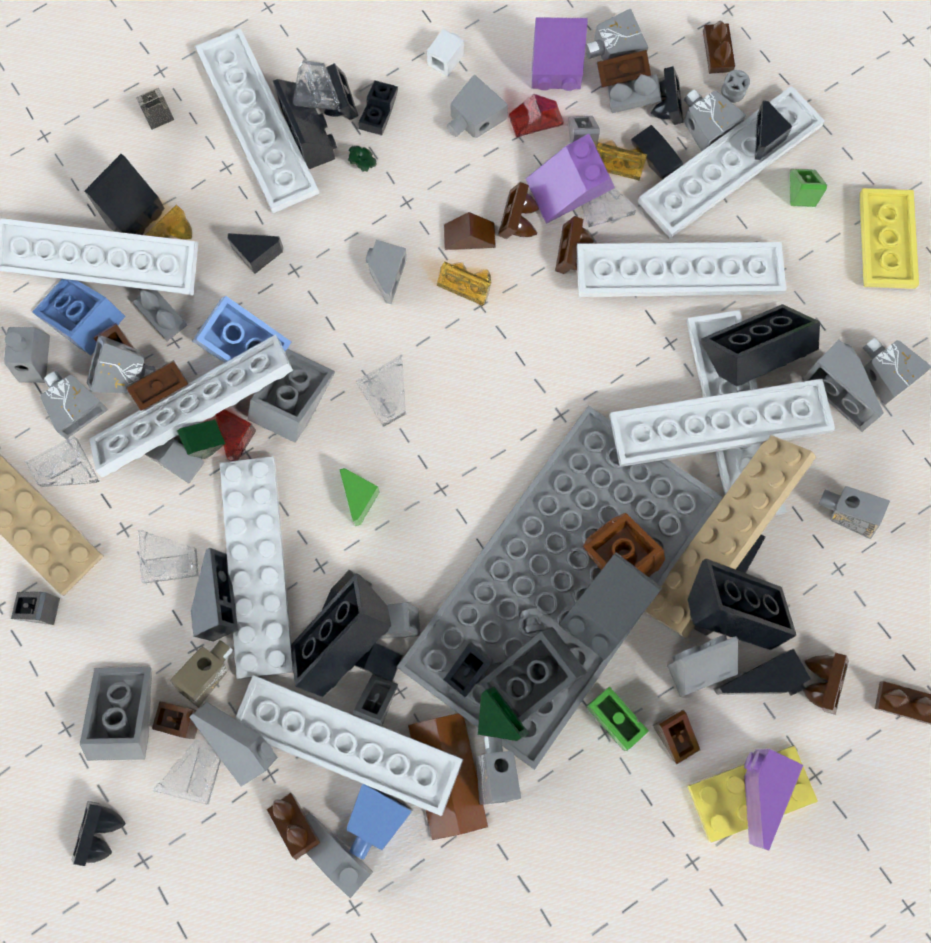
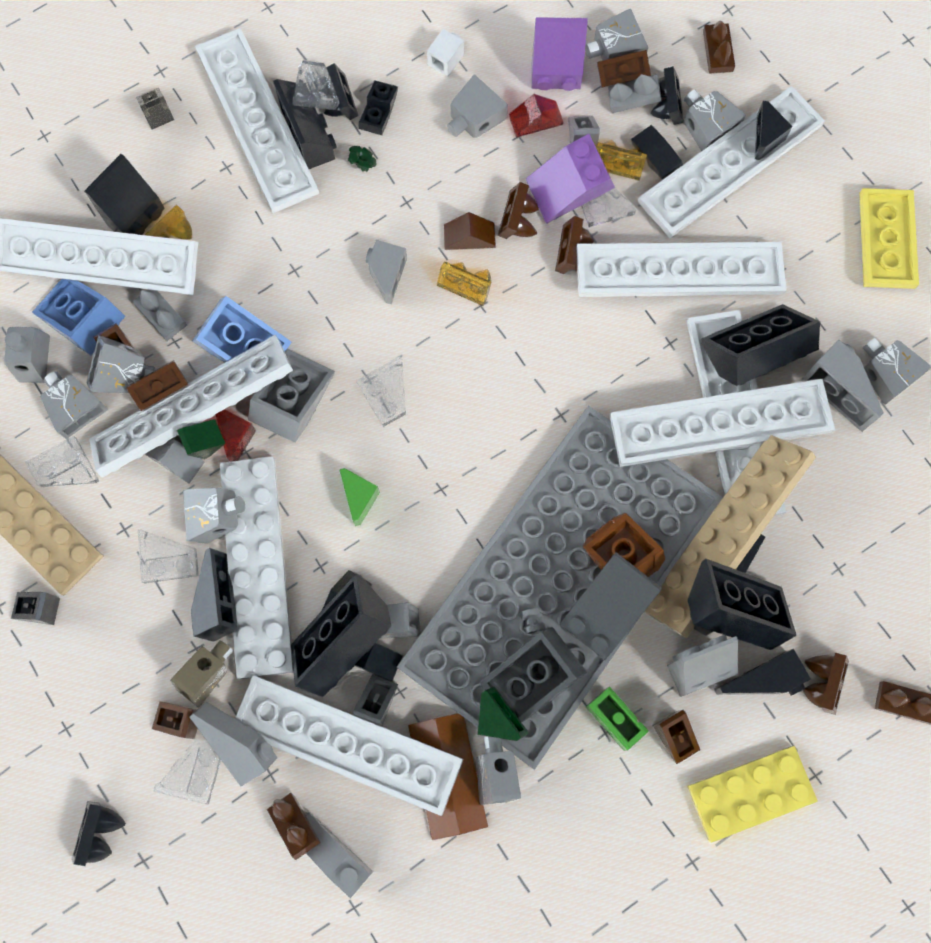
(117, 714): light grey slope -> none
(210, 513): none -> torso
(256, 249): black slope -> none
(375, 820): medium blue torso -> none
(468, 669): black slope -> none
(735, 79): light grey wheel -> none
(768, 789): medium lavender slope -> none
(806, 187): bright green slope -> none
(856, 510): light grey torso -> none

